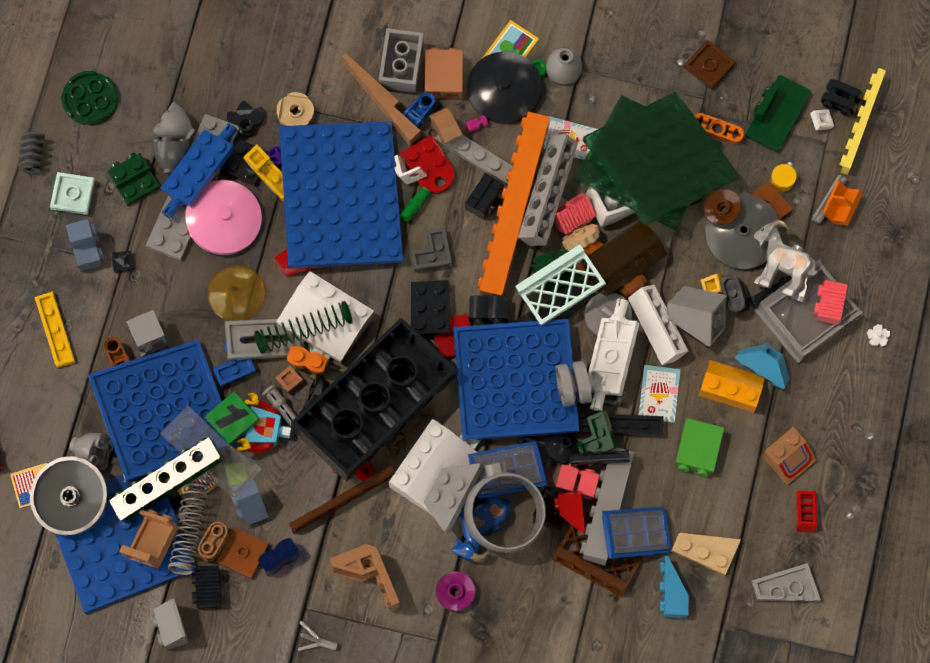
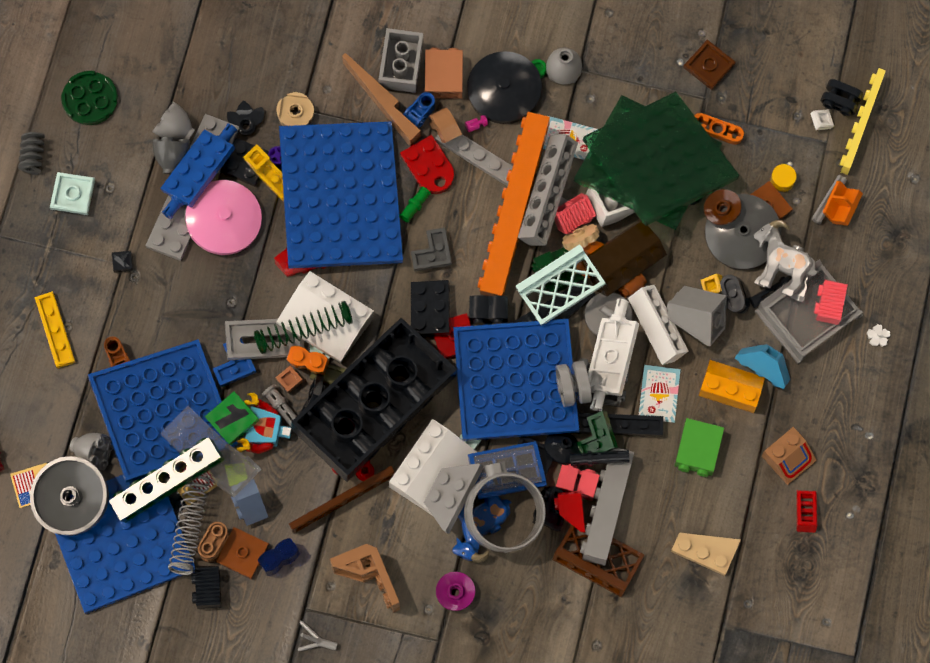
(83, 241): sand blue brick -> none
(133, 178): dark green plate -> none
(147, 333): light grey piece -> none
(151, 539): medium nougat panel -> none
(170, 624): light grey slope -> none
(237, 304): clear yellow dish -> none
(402, 172): white bracket -> none
(485, 196): black brick -> none
(513, 39): sticker -> none
(636, 532): clear piece -> none
(675, 598): dark azure slope -> none
(777, 112): dark green bracket -> none
(787, 585): light grey wing -> none

